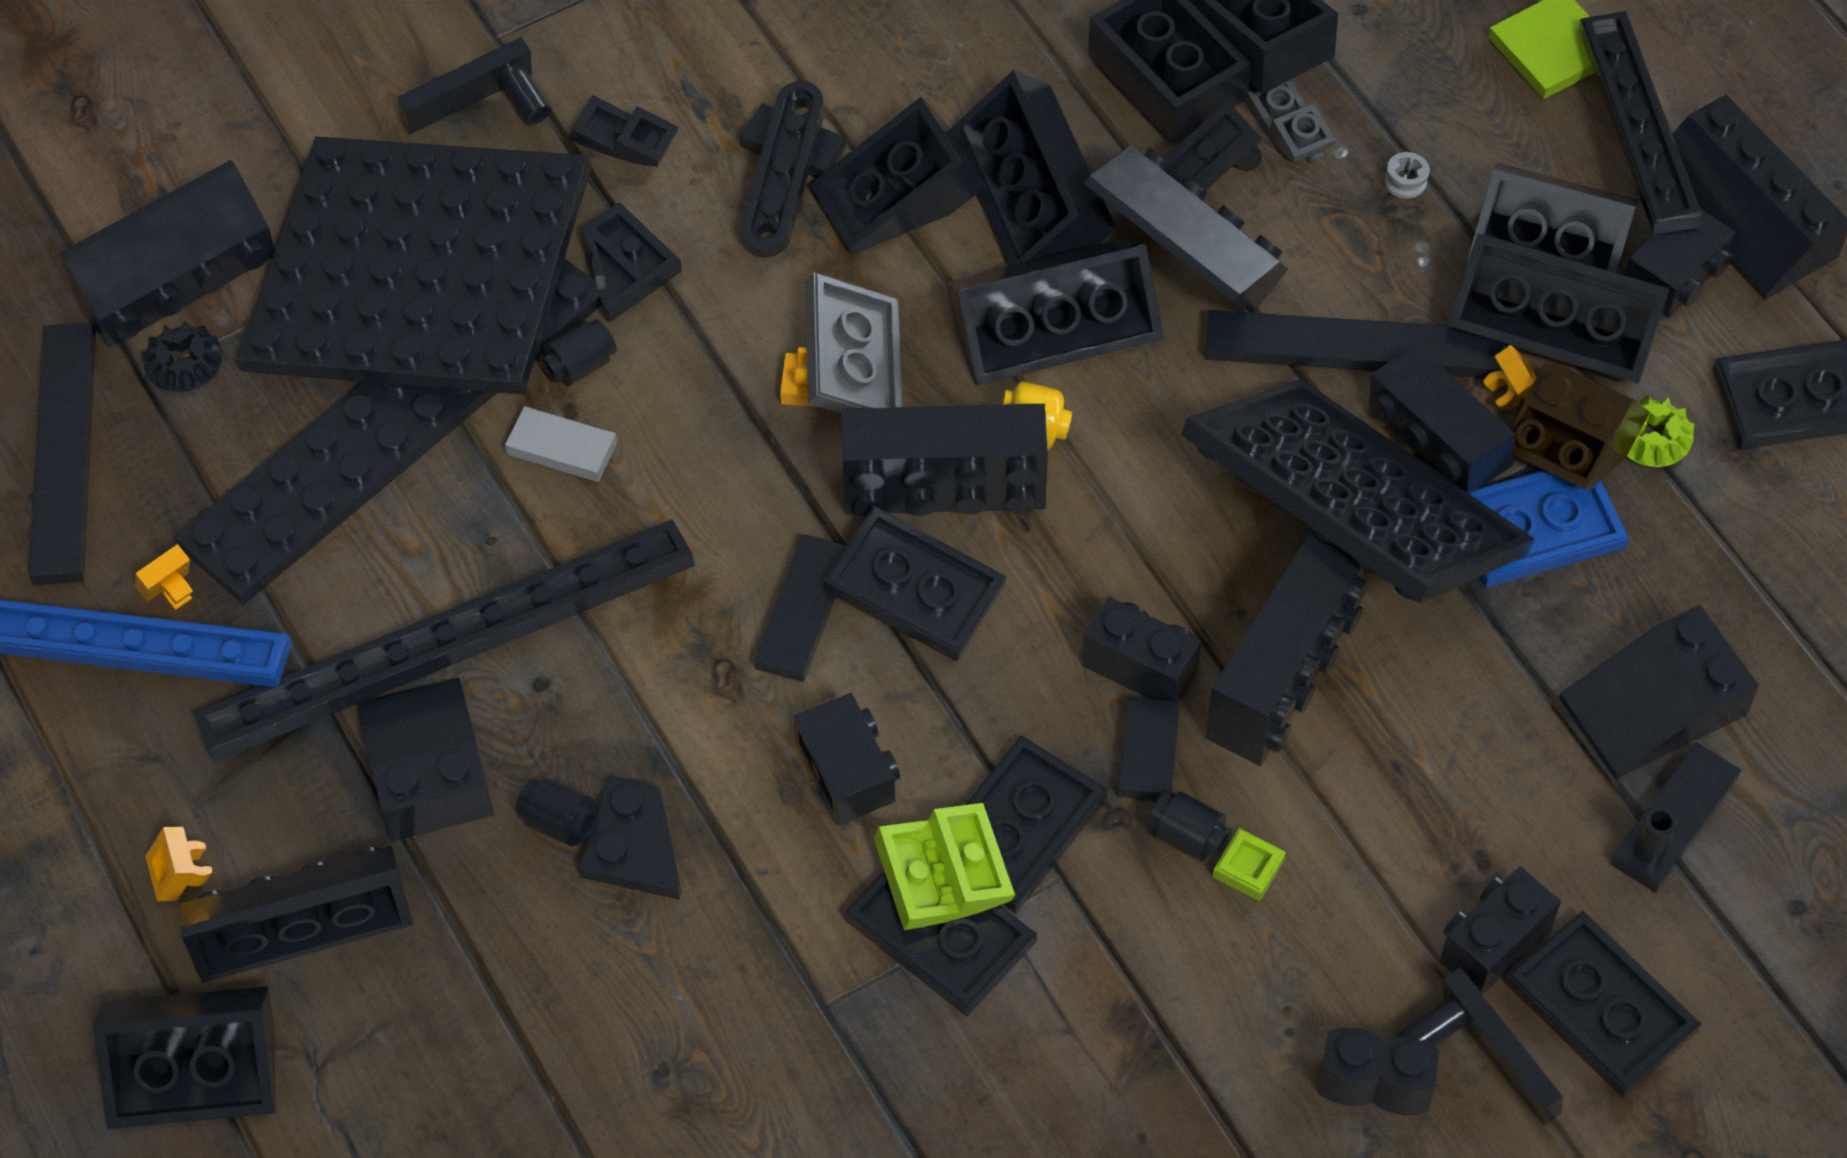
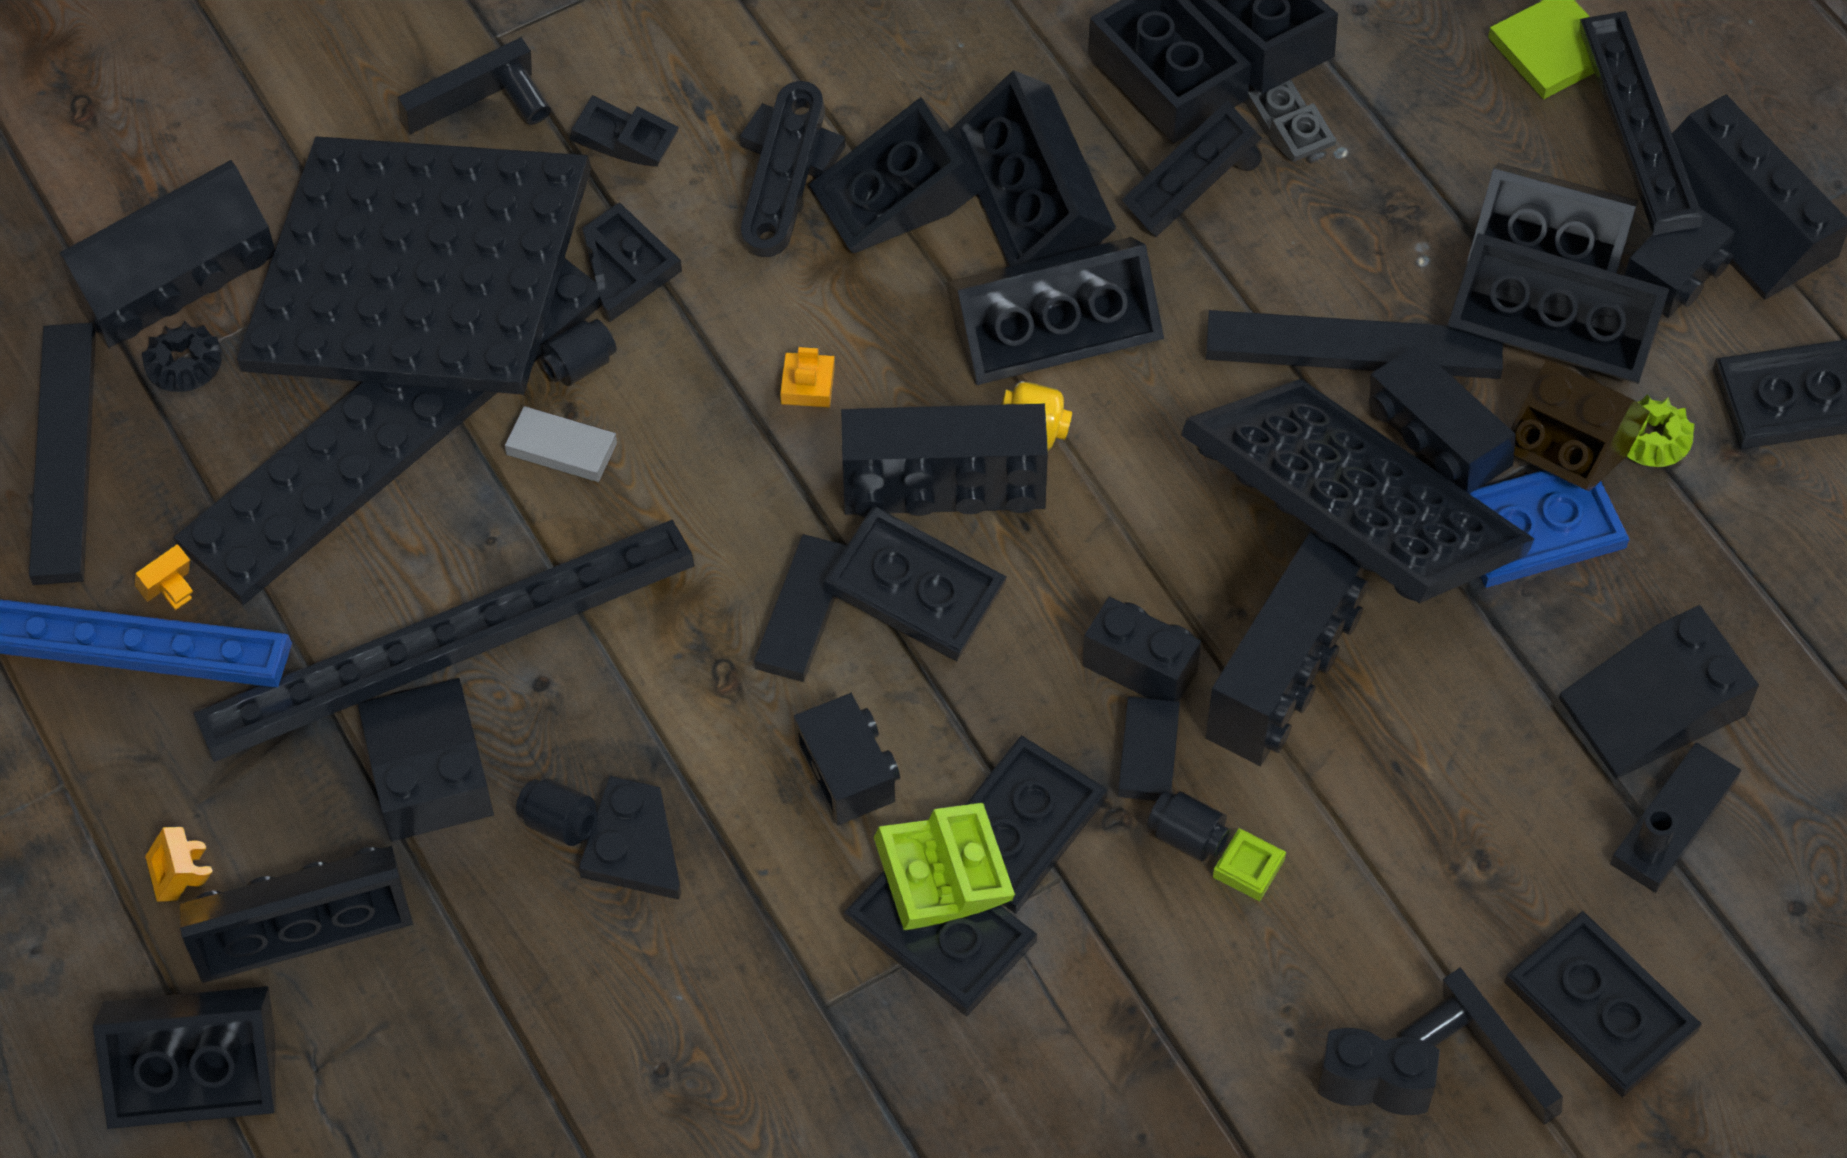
(851, 346): dark grey tile -> none
(1188, 227): black slope -> none
(1402, 186): light grey bush -> none
(1500, 929): black brick -> none
(1516, 374): light orange tile -> none

